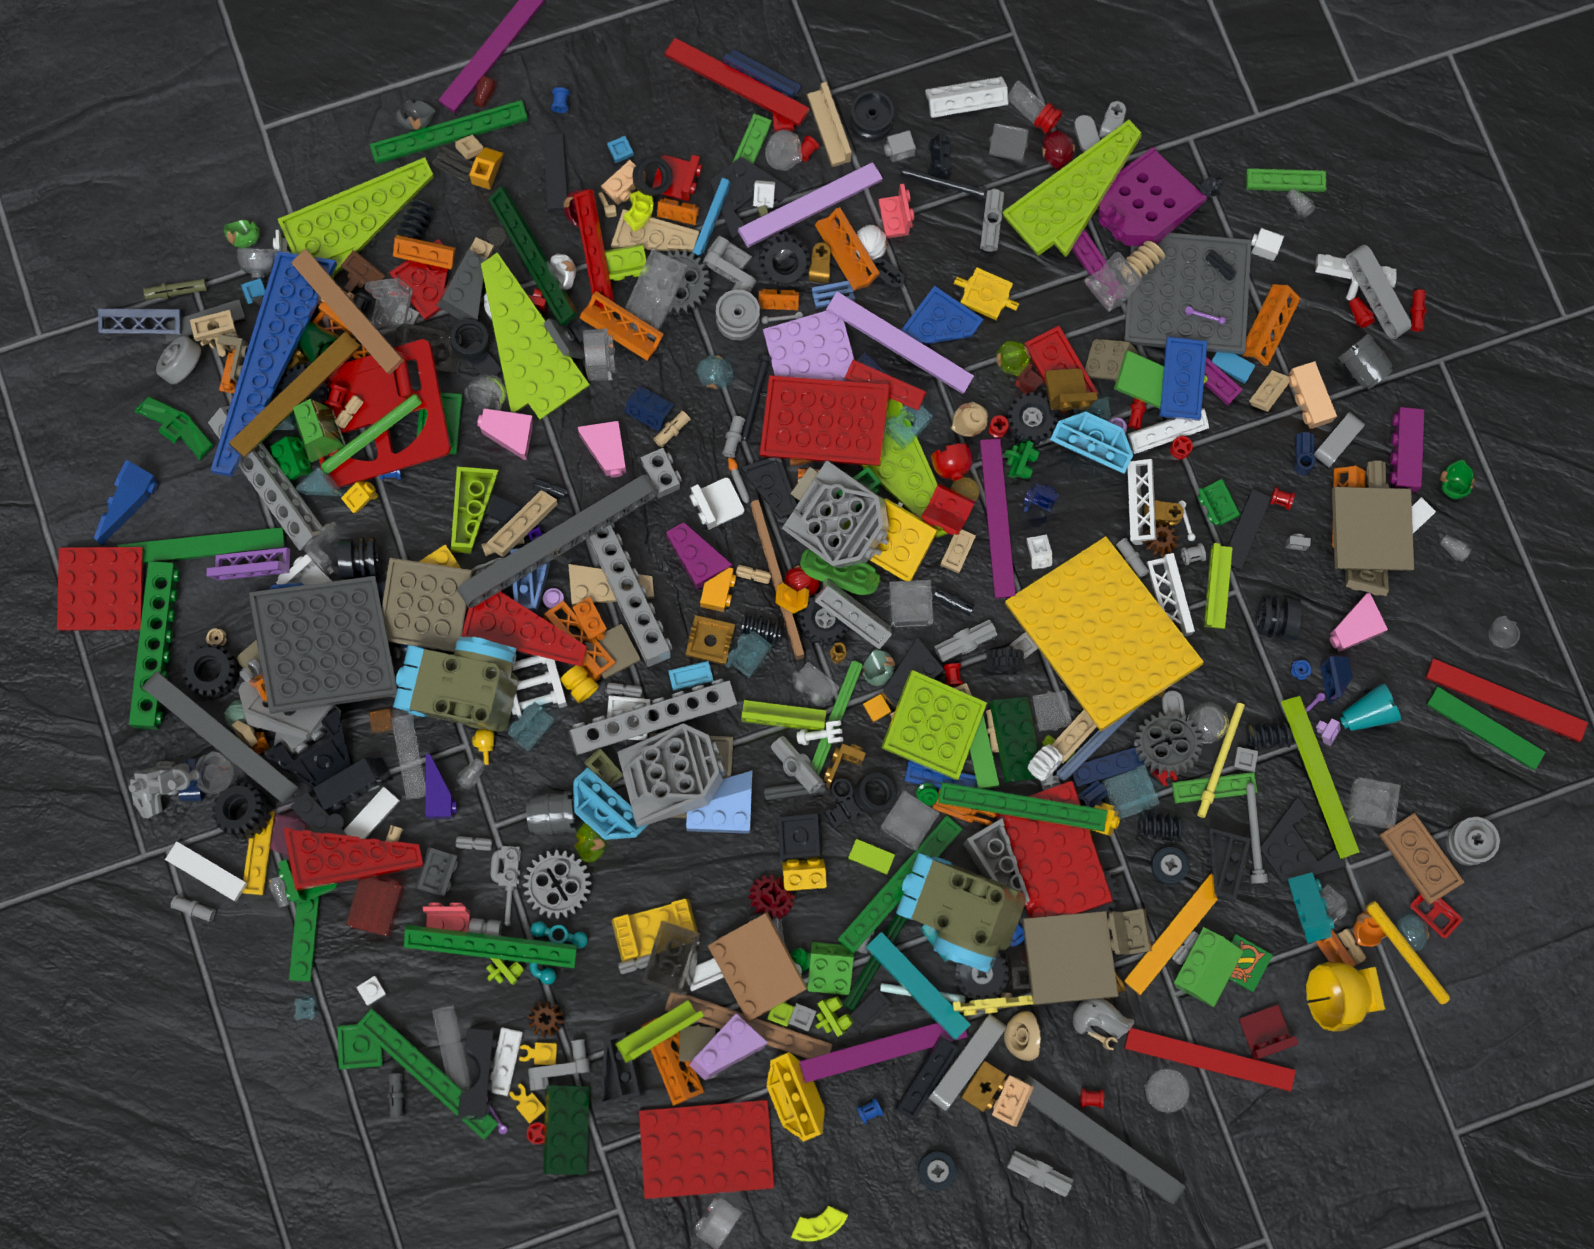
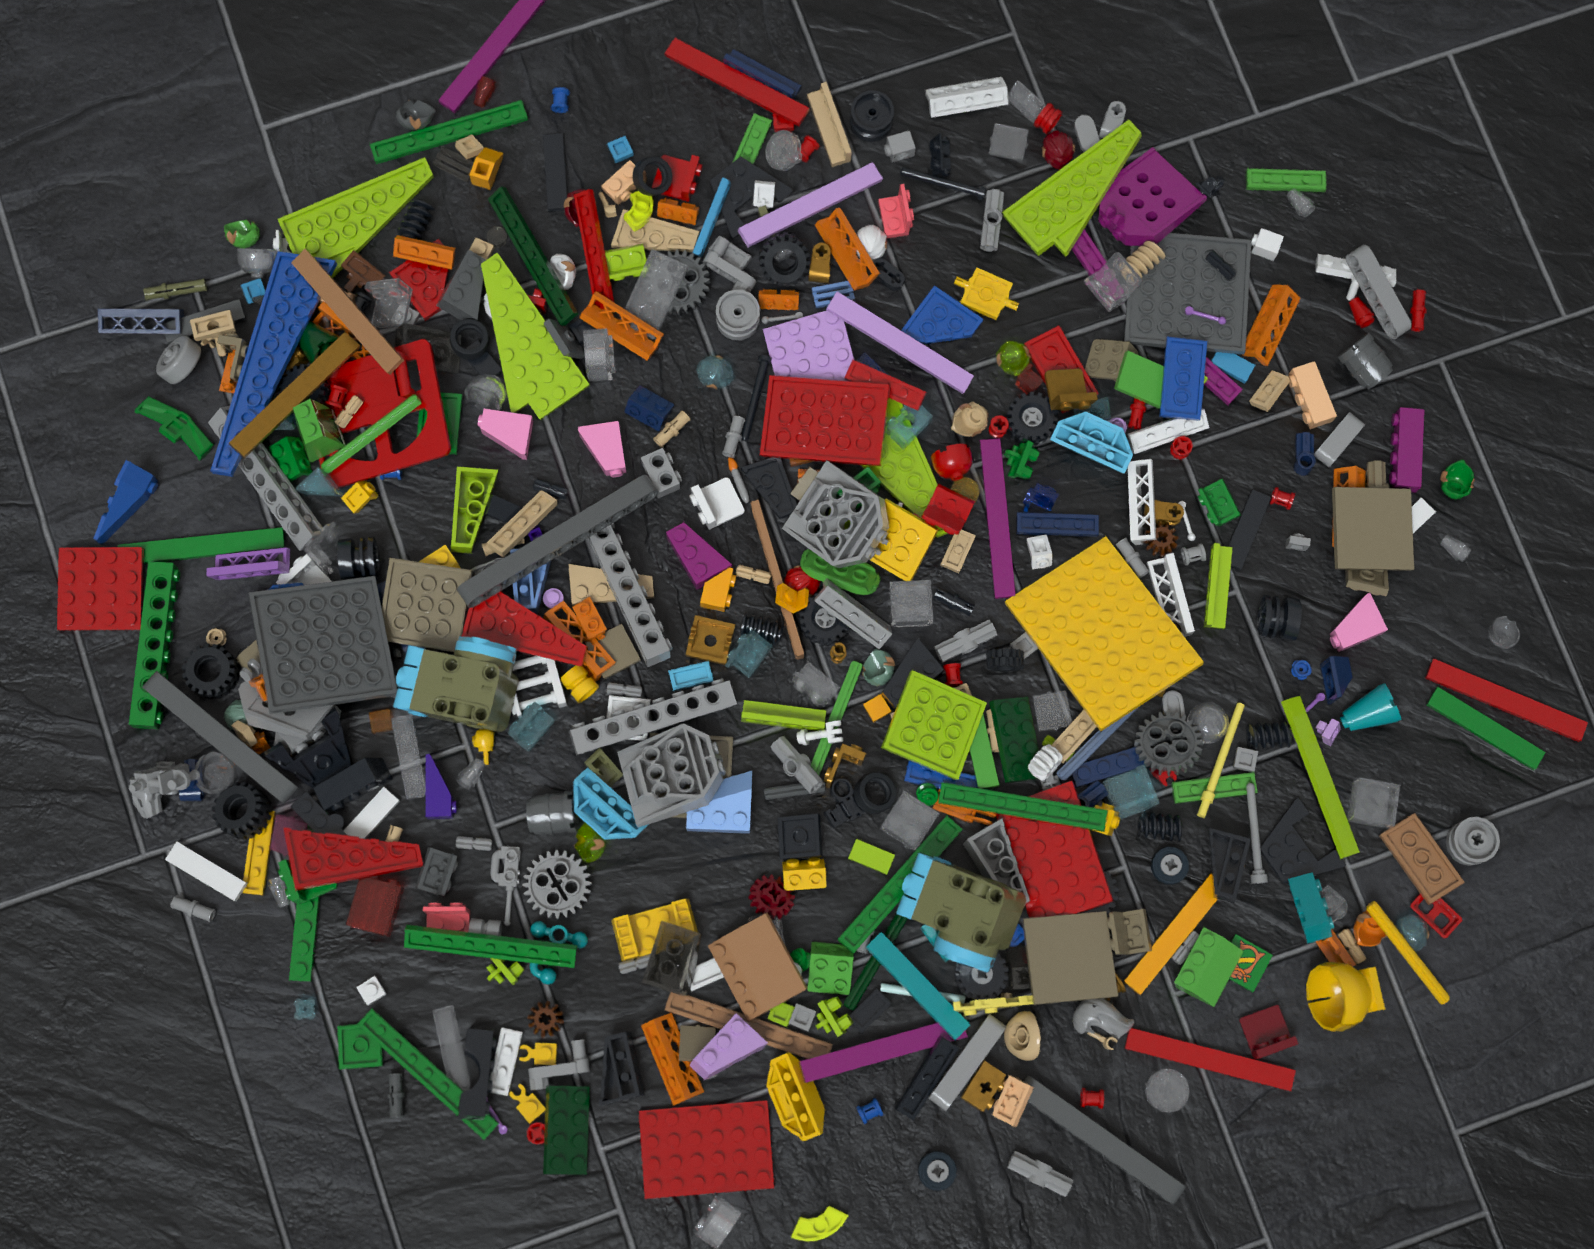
(658, 1031): lime fence -> none
(1057, 524): none -> dark blue plate

